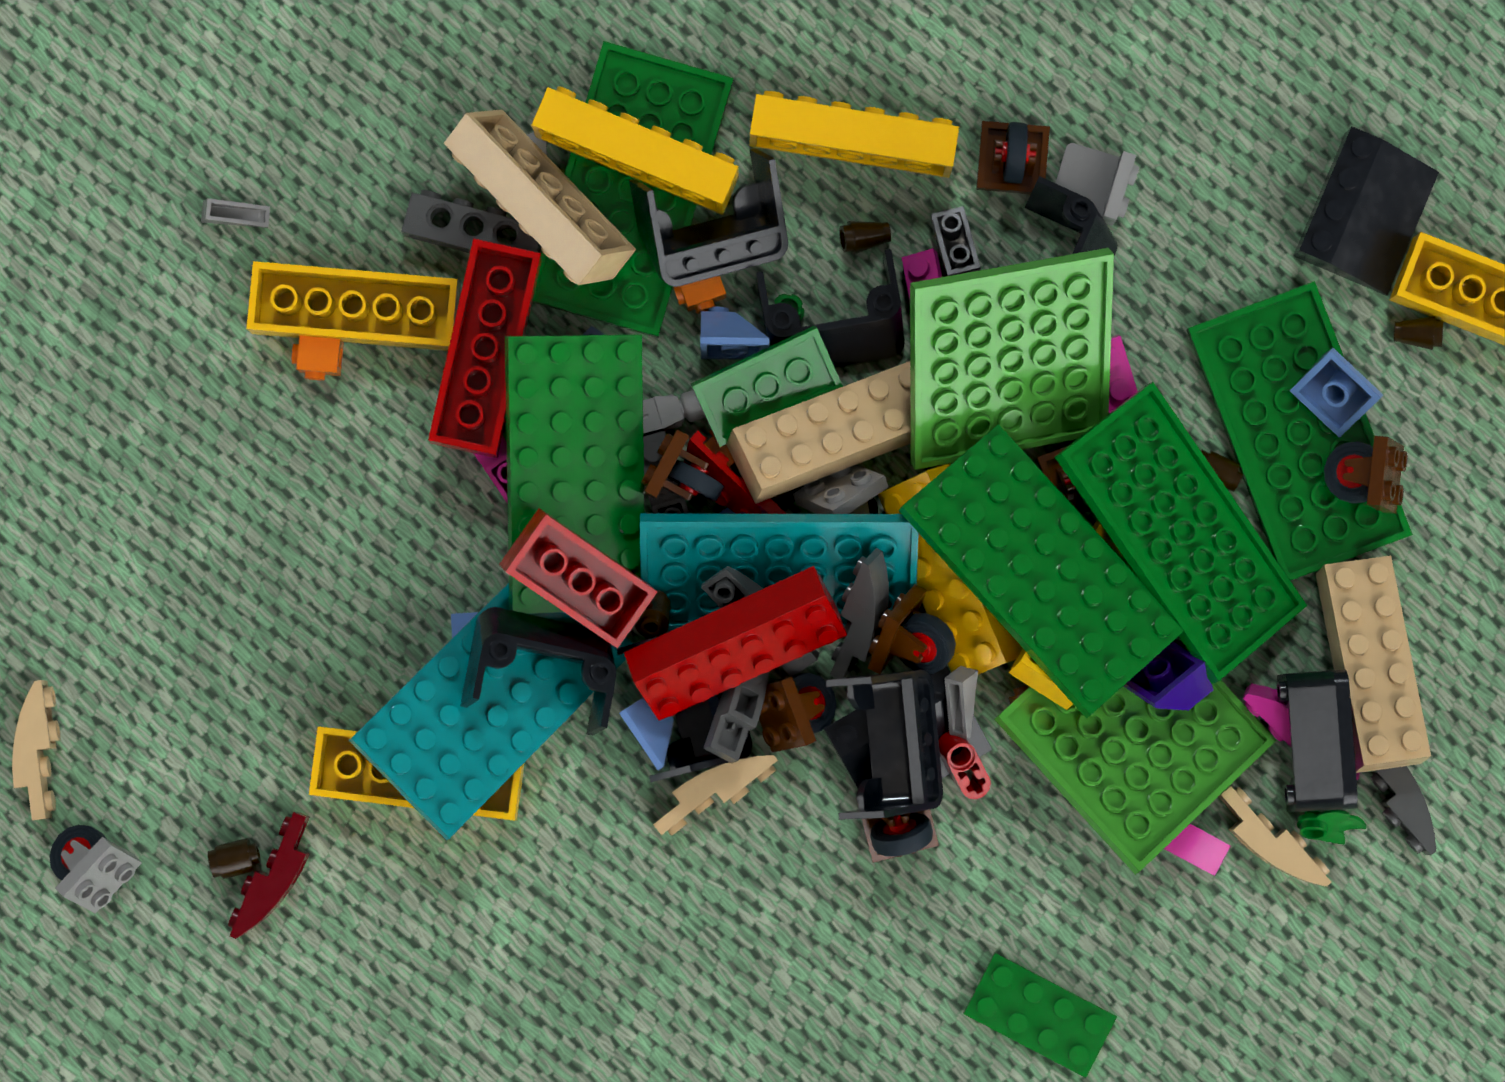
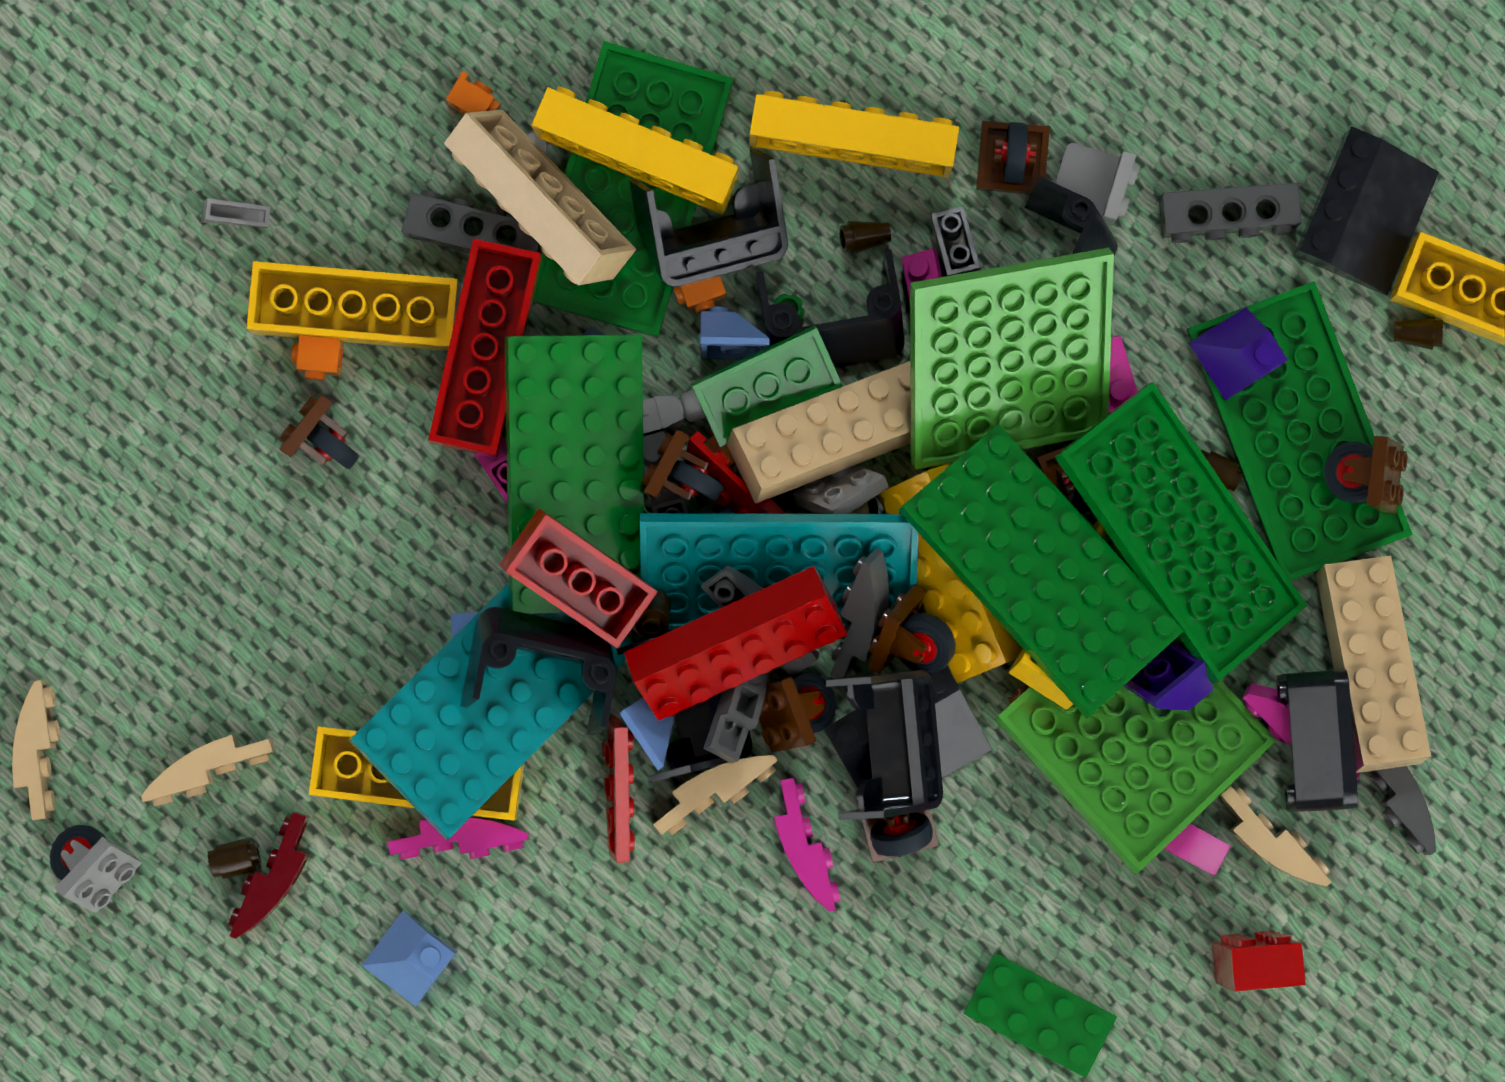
(193, 770): none -> tan slope
(329, 443): none -> plate
(409, 958): none -> medium blue slope
(471, 97): none -> orange brick
(473, 838): none -> dark pink slope
(616, 787): none -> wing
(807, 860): none -> dark pink slope
(960, 698): light grey piece -> none
(965, 760): red beam -> none
(1237, 353): none -> dark purple slope
(1258, 962): none -> red brick
(1281, 198): none -> dark grey brick
(1328, 825): green plate -> none
(1336, 392): medium blue slope -> none

